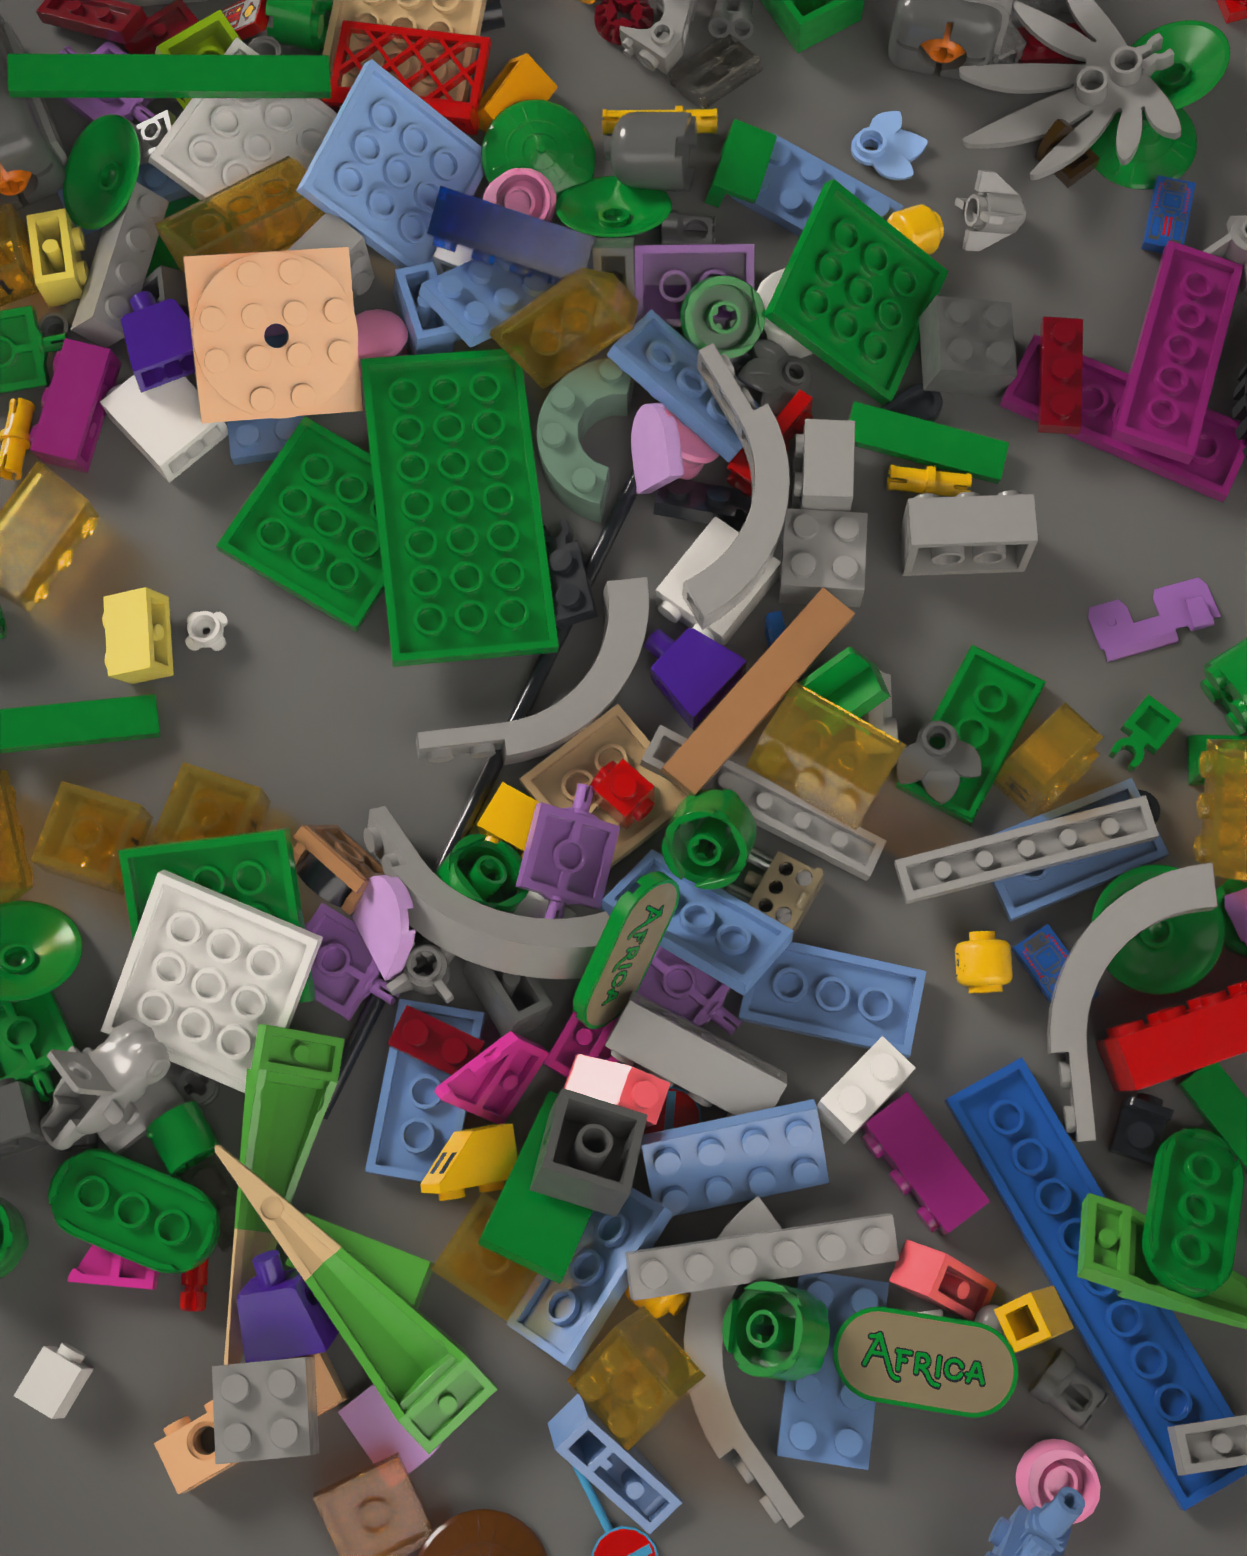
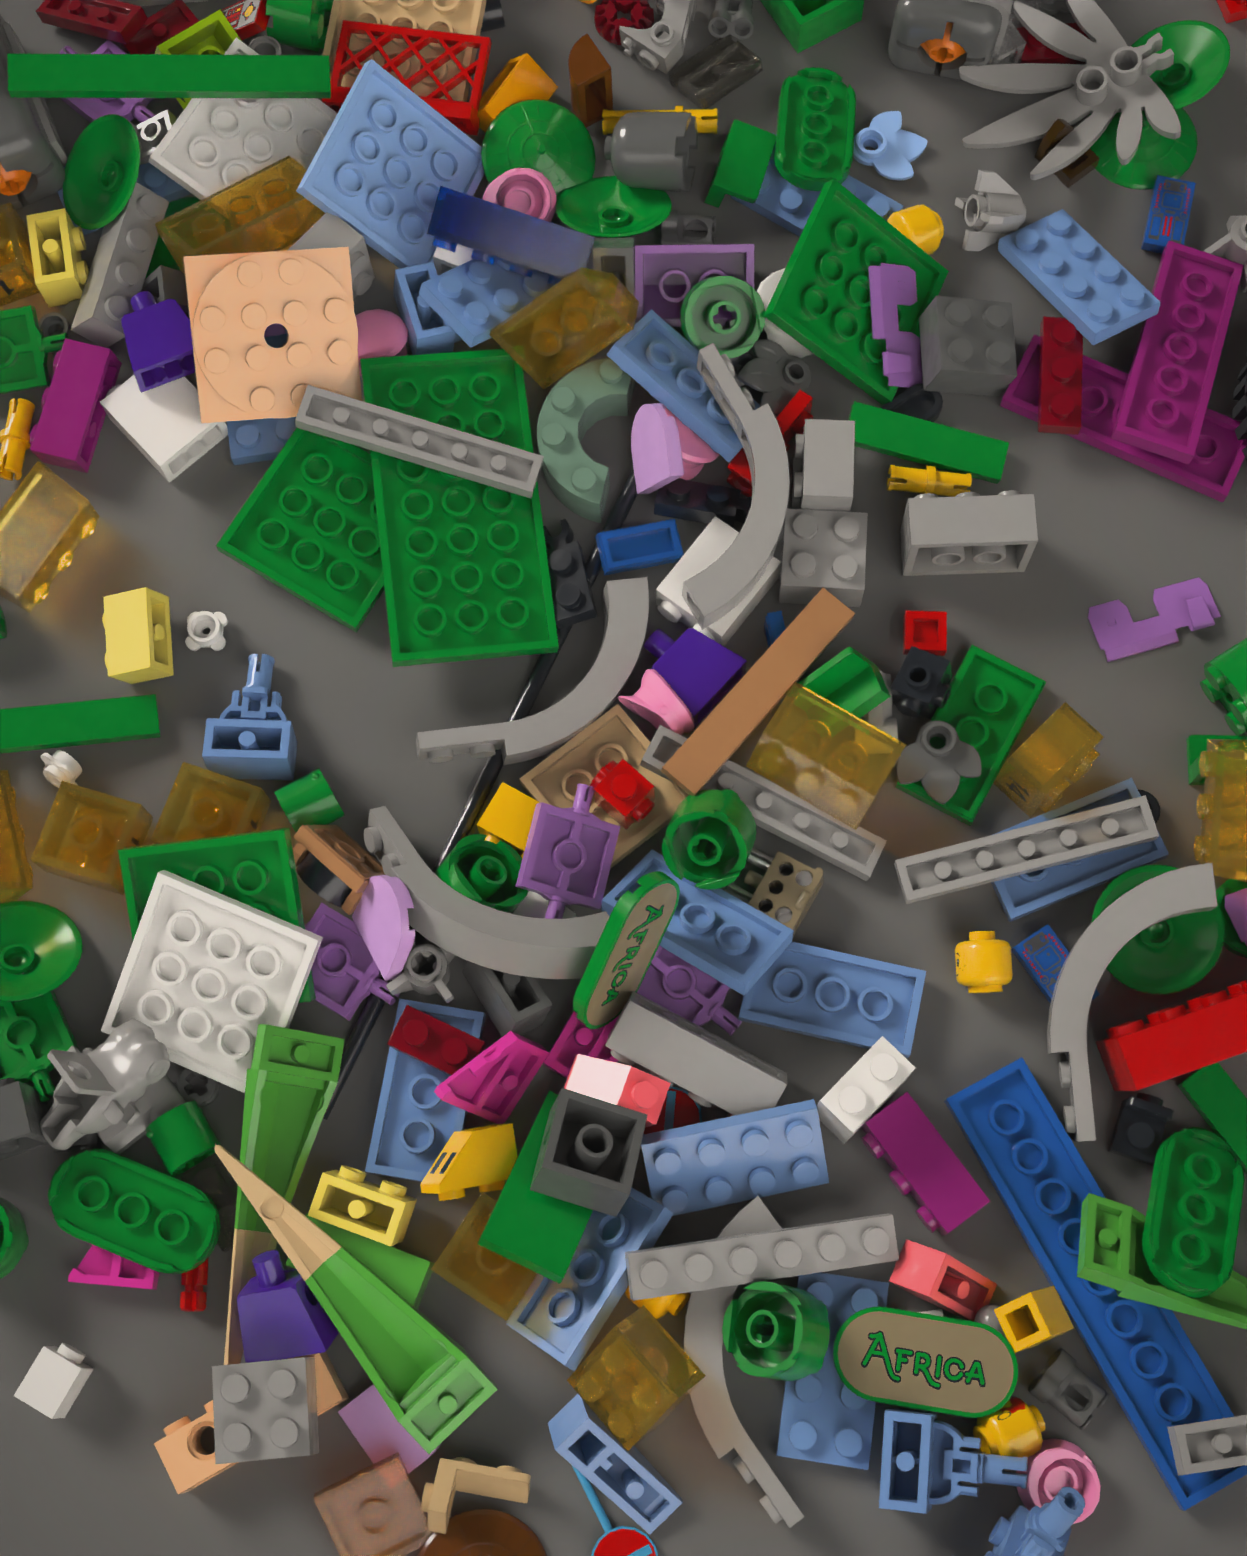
(60, 768): none -> white plate
(253, 732): none -> medium blue brick
(309, 801): none -> green piece
(362, 1206): none -> light yellow brick
(419, 441): none -> light grey plate
(468, 1477): none -> tan bracket
(589, 81): none -> reddish brown brick
(639, 547): none -> blue tile
(659, 704): none -> bright pink piece
(815, 129): none -> green tile
(890, 287): none -> medium lavender piece
(922, 684): none -> black brick
(925, 631): none -> red plate
(927, 1463): none -> medium blue brick
(1011, 1430): none -> yellow head
(1078, 276): none -> medium blue plate
(1146, 729): green plate -> none

